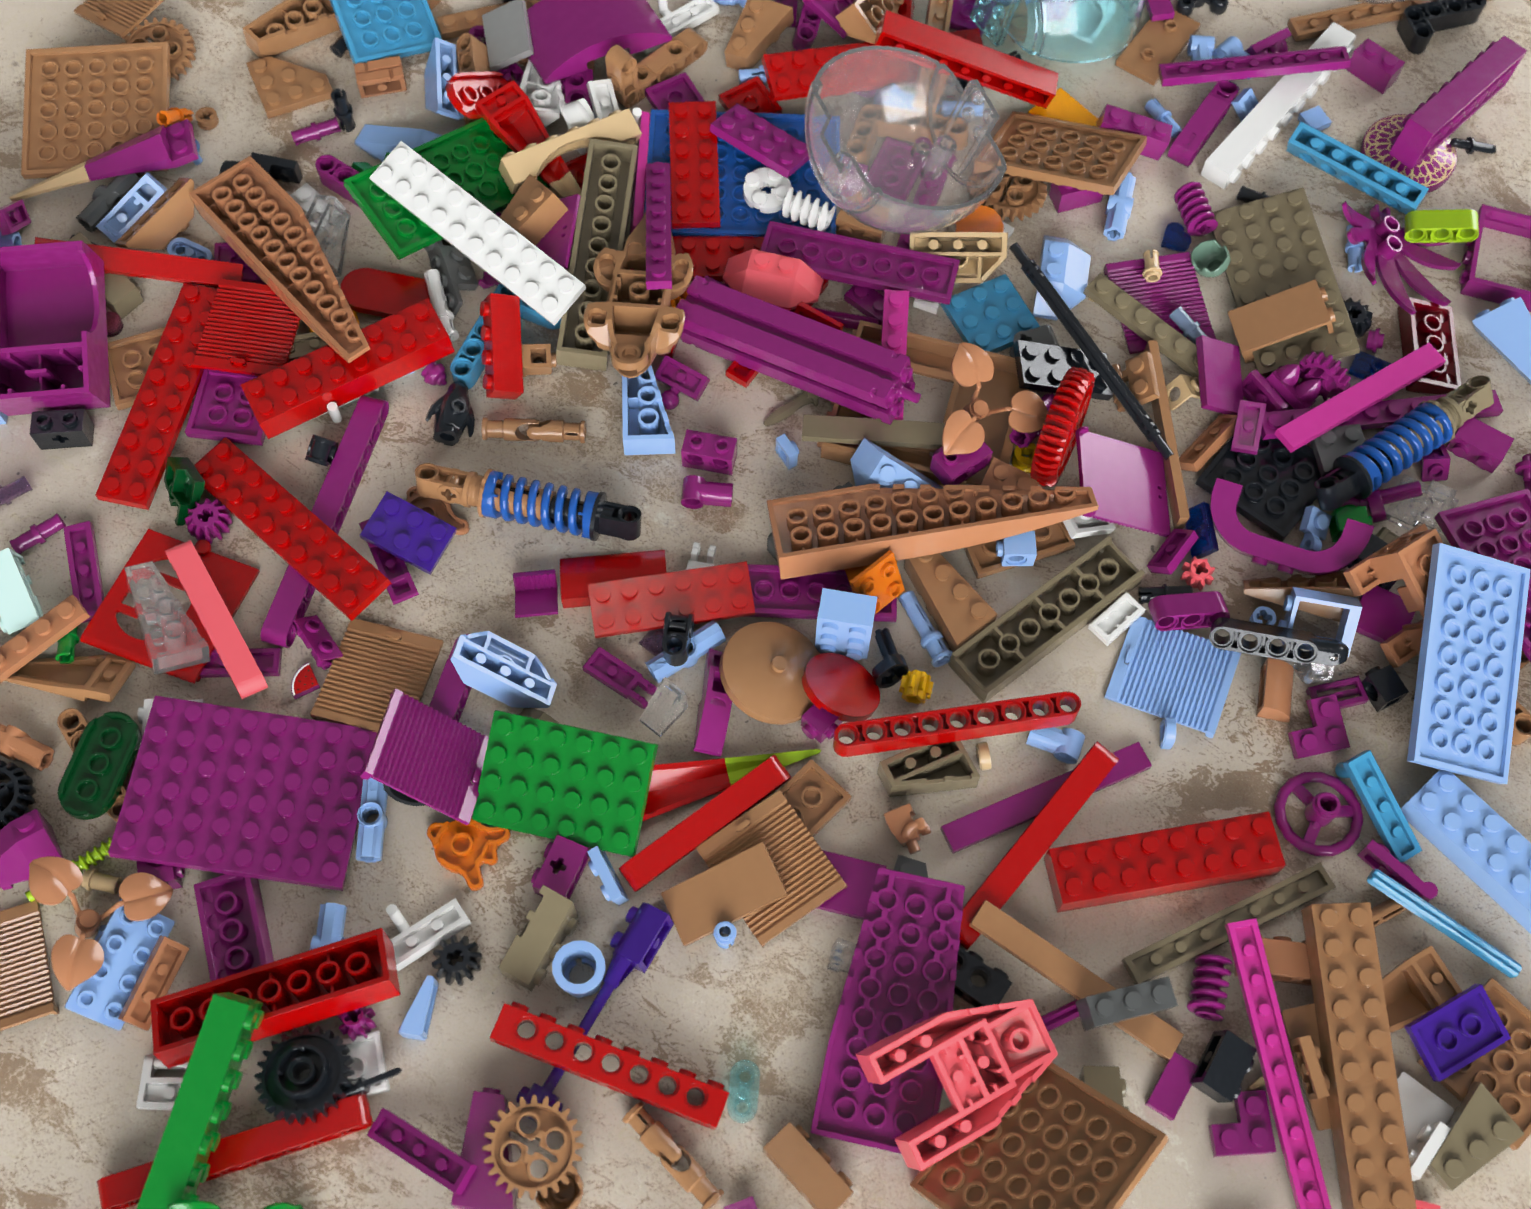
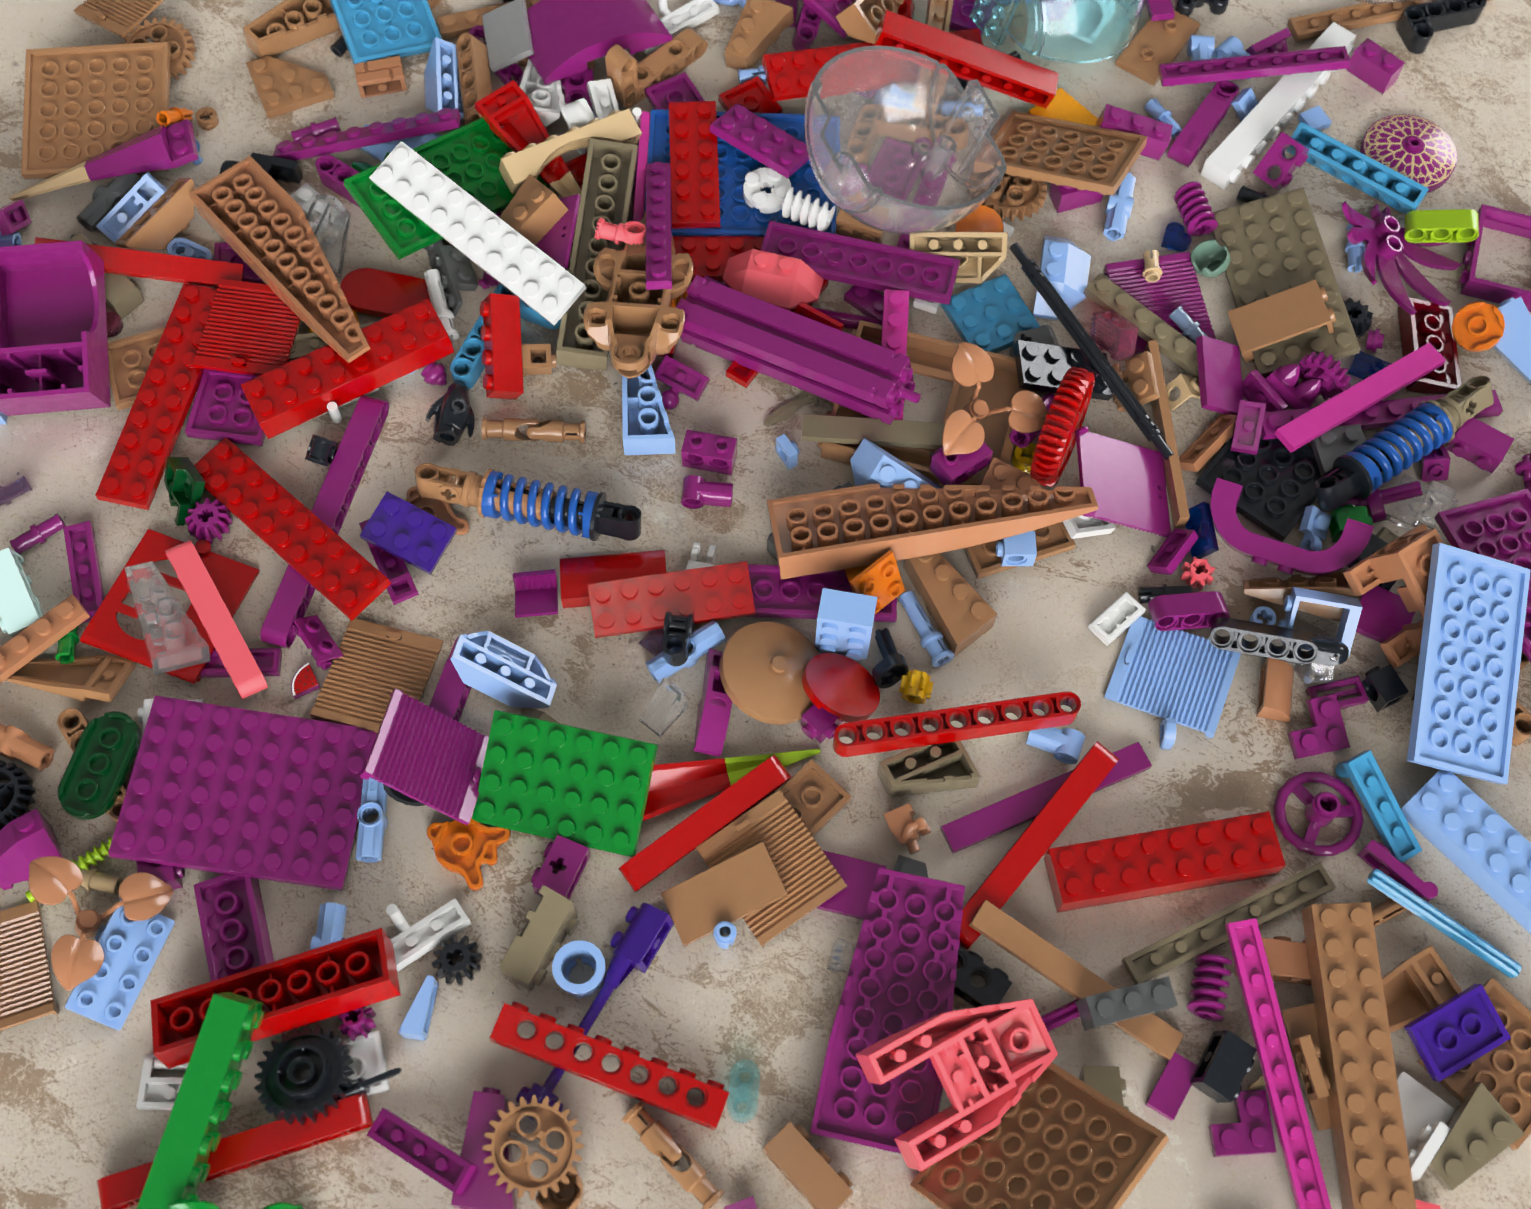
(62, 429): black brick -> none
(153, 981): nougat plate -> none
(343, 110): black pin -> none
(370, 135): none -> magenta plate
(469, 87): red tile -> none
(611, 885): light blue plate -> none
(618, 676): magenta hinge -> none
(621, 232): none -> coral connector
(983, 755): tan tile -> none
(1044, 619): dark tan tile -> none
(1114, 334): none -> clear pink brick
(1276, 157): none -> magenta brick
(1456, 101): magenta brick -> none
(1471, 145): black piece -> none
(1478, 326): none -> orange tile

